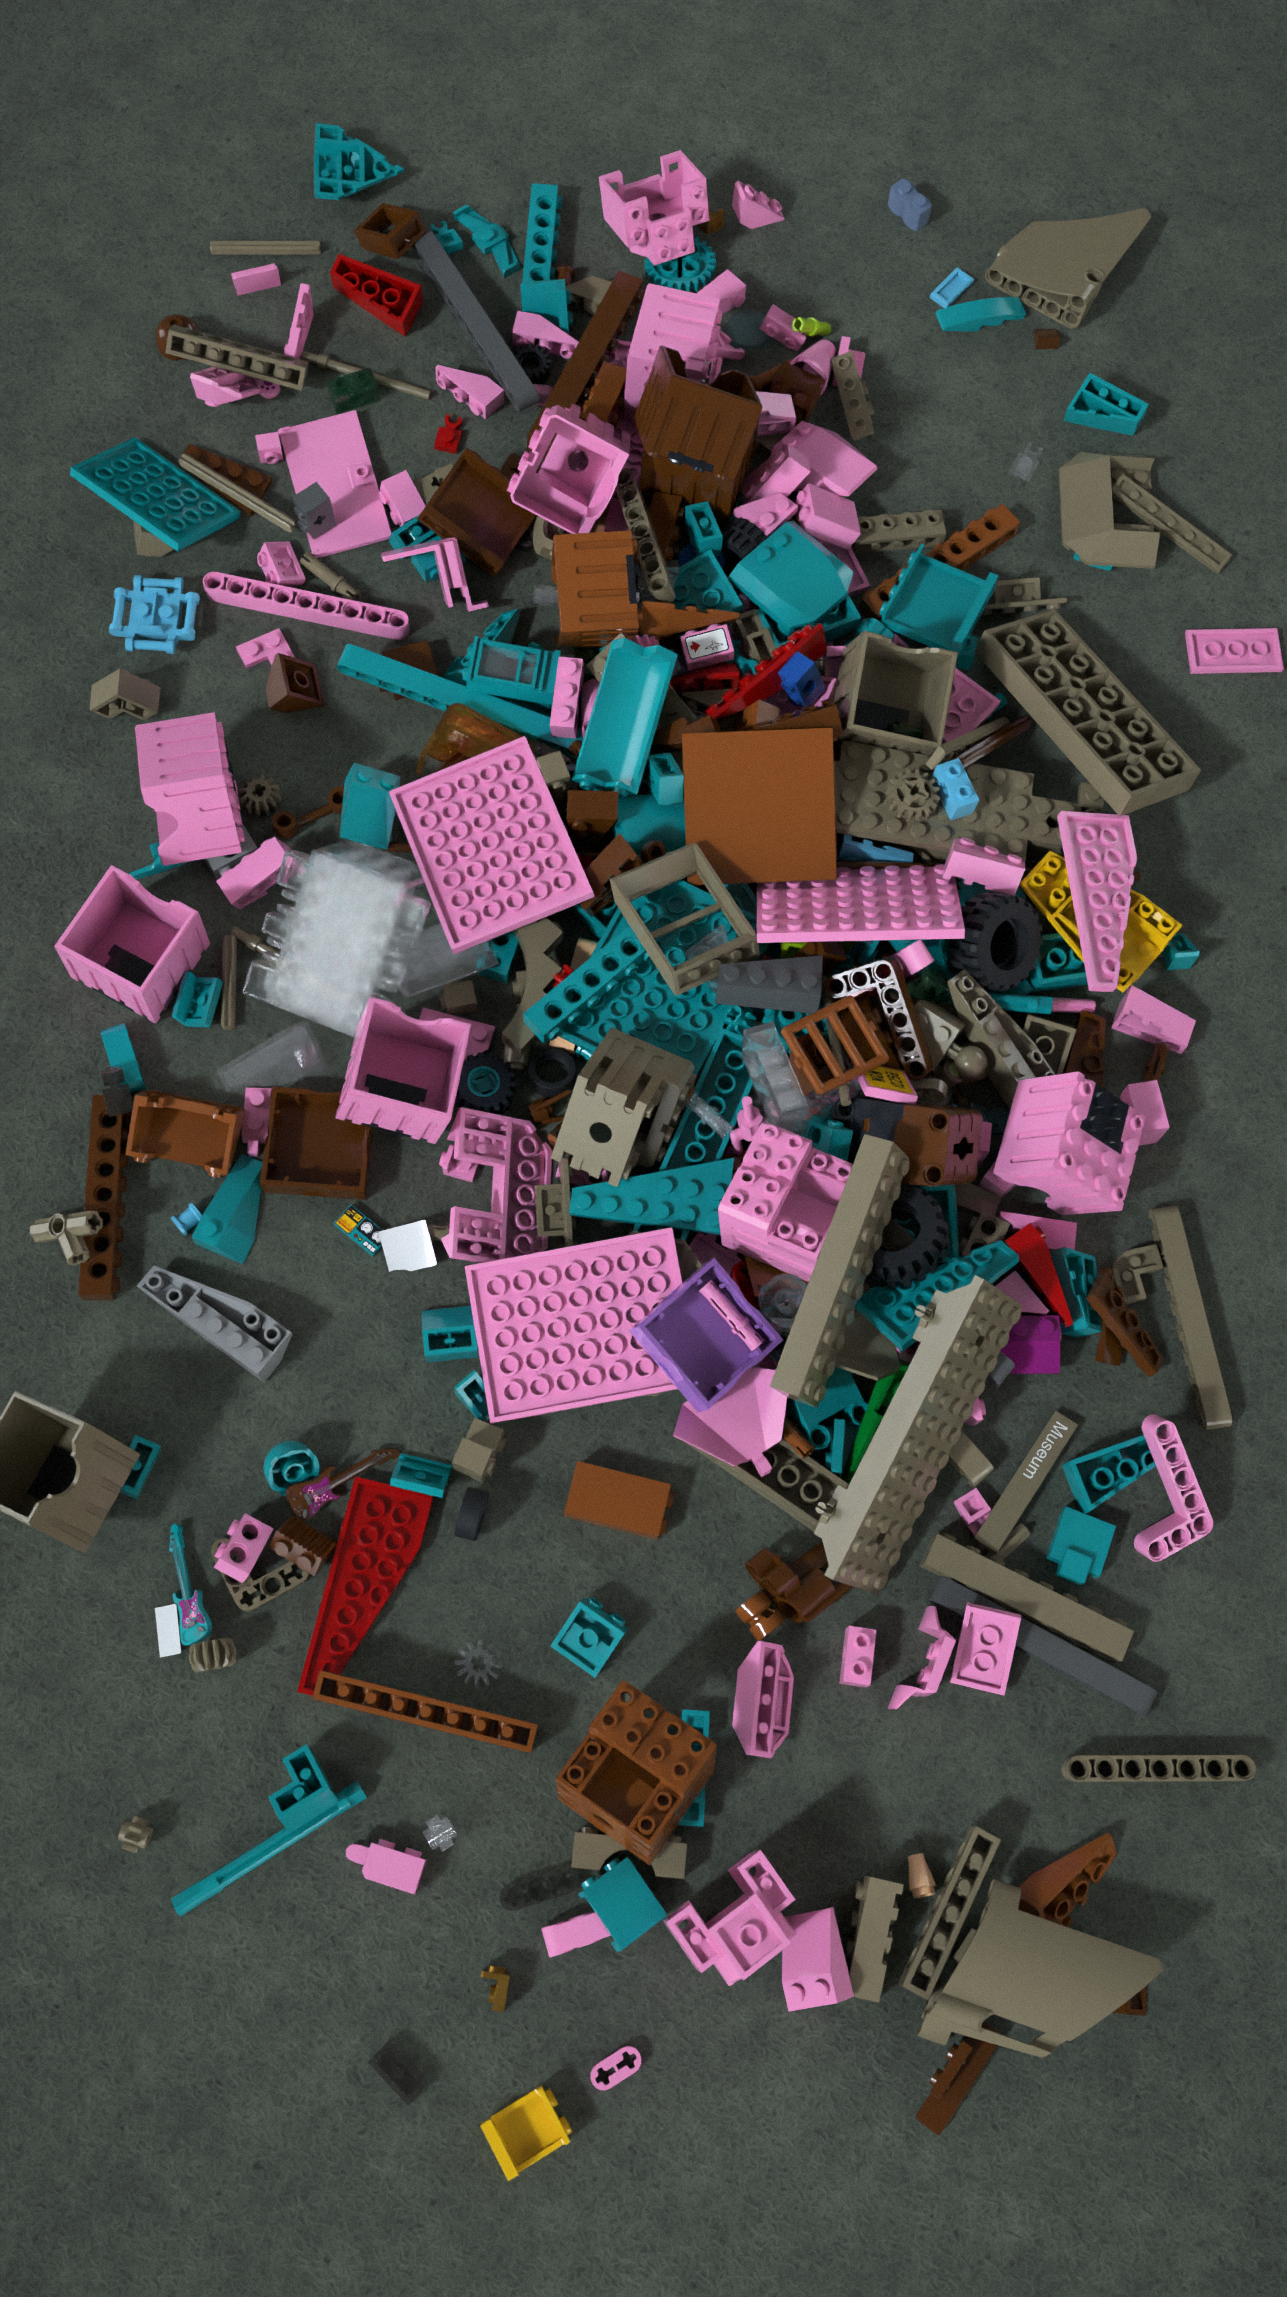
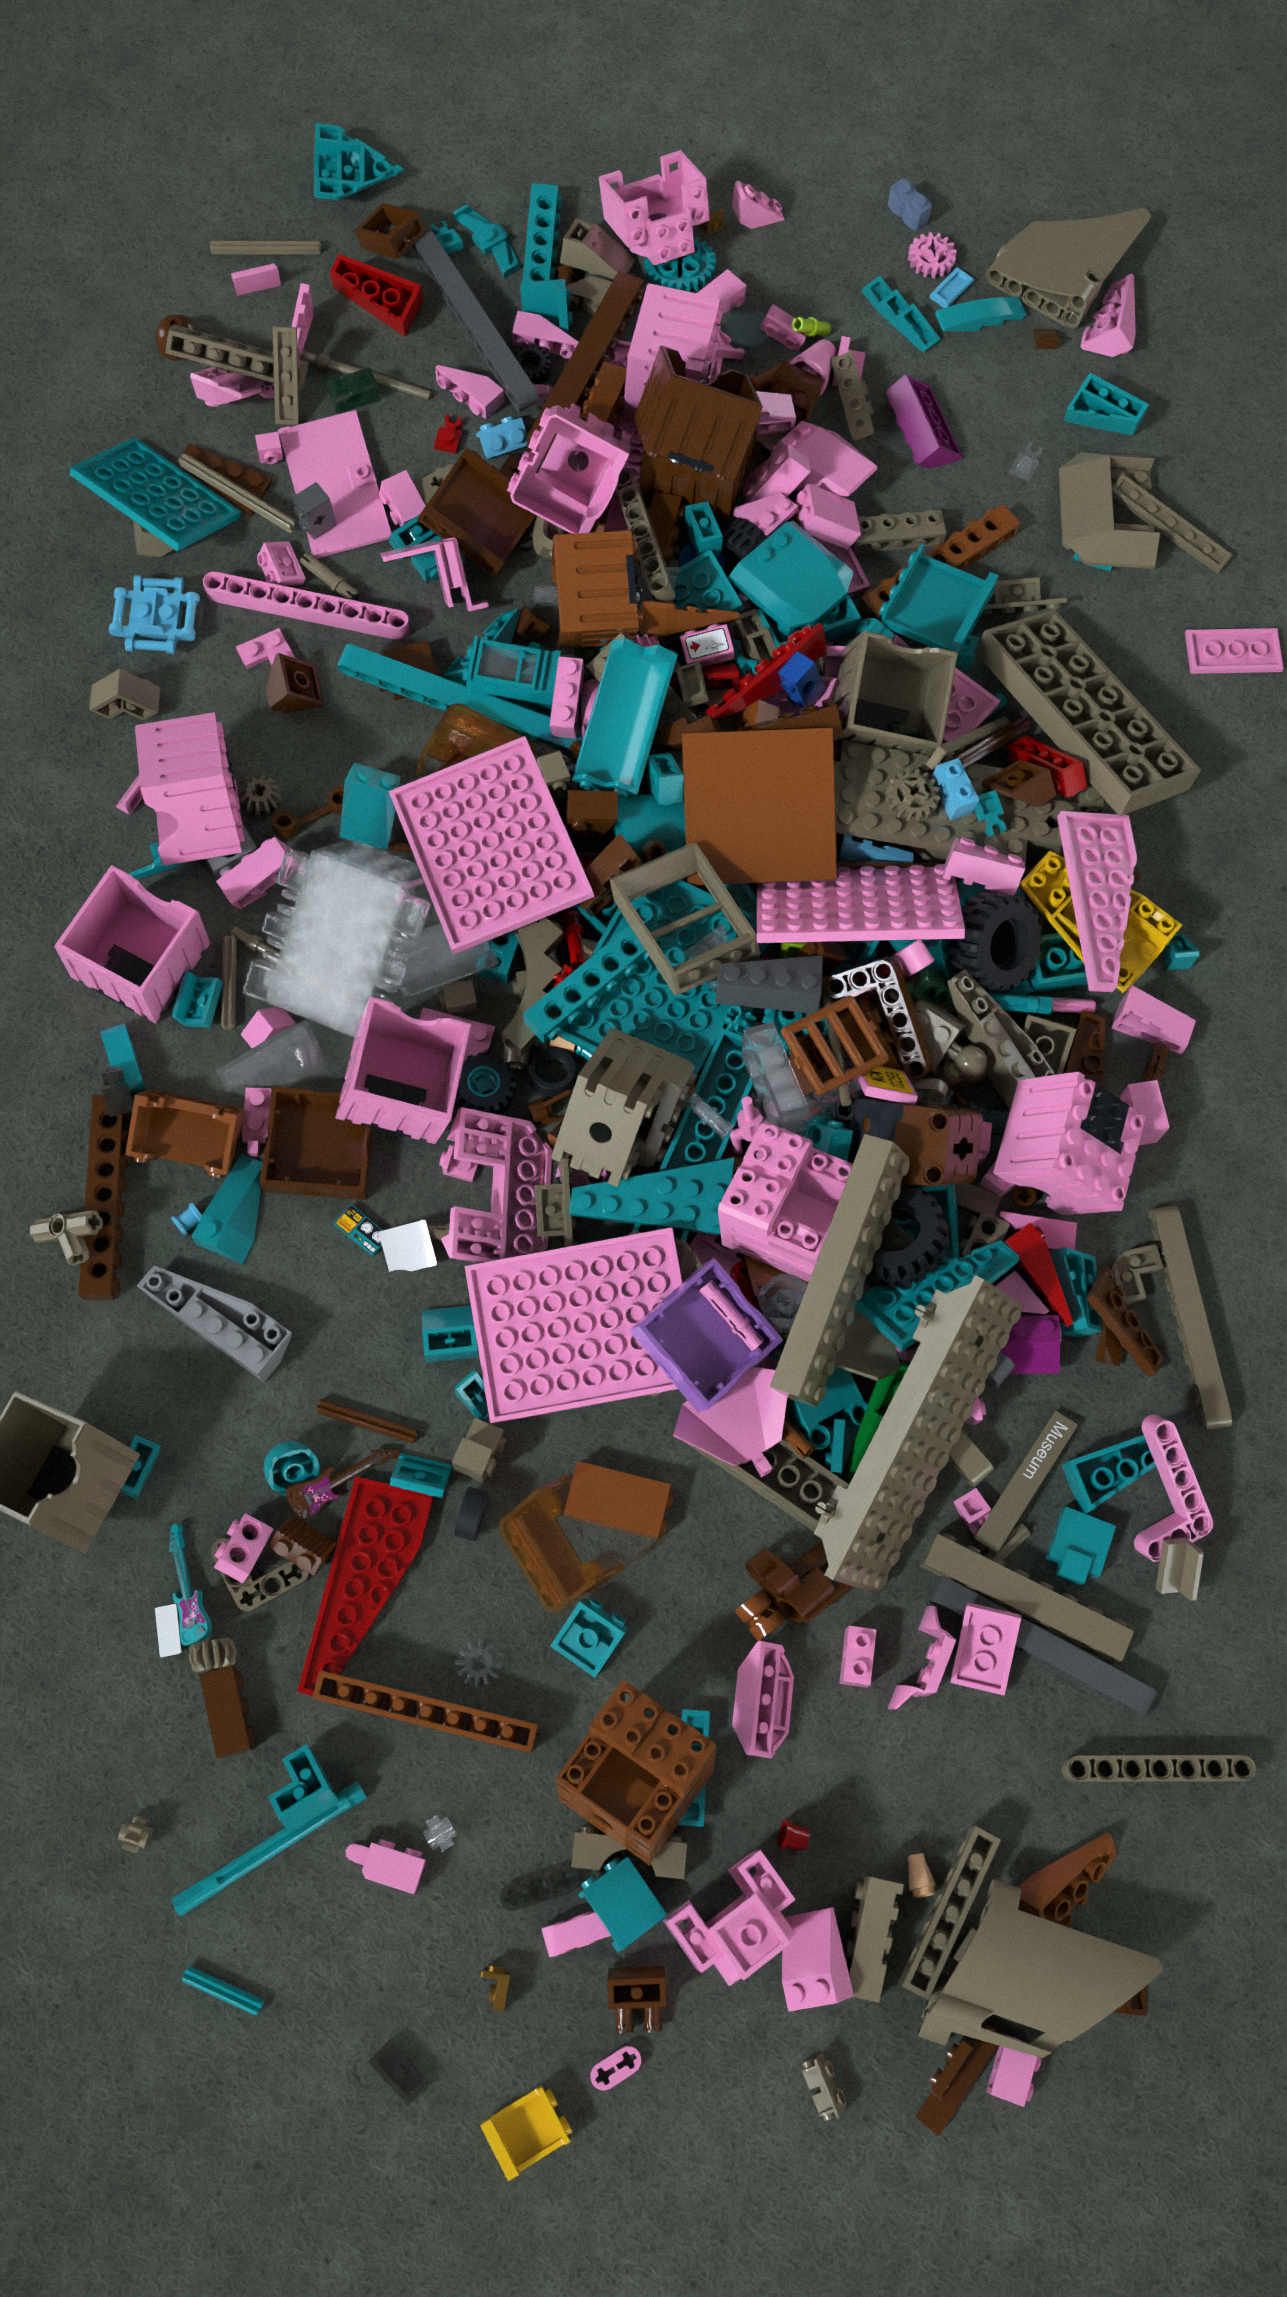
(131, 797): none -> bright pink slope
(222, 1990): none -> teal axle
(227, 1711): none -> reddish brown brick
(266, 1024): none -> bright pink slope
(286, 375): none -> dark tan plate
(367, 1421): none -> reddish brown axle
(502, 437): none -> medium azure bracket
(531, 625): none -> reddish brown panel
(545, 1552): none -> clear orange windscreen
(573, 934): none -> red pin
(594, 251): none -> dark tan slope
(637, 1989): none -> reddish brown brick
(692, 684): none -> dark tan tile
(792, 1836): none -> red piece
(830, 2099): none -> dark tan hinge
(902, 316): none -> teal slope
(922, 423): none -> magenta slope
(932, 255): none -> bright pink gear
(988, 810): none -> teal plate
(1013, 2075): none -> bright pink brick
(1021, 1205): none -> reddish brown bush
(1024, 783): none -> reddish brown slope
(1065, 770): none -> red brick
(1115, 322): none -> bright pink wedge
(1179, 1568): none -> dark tan panel

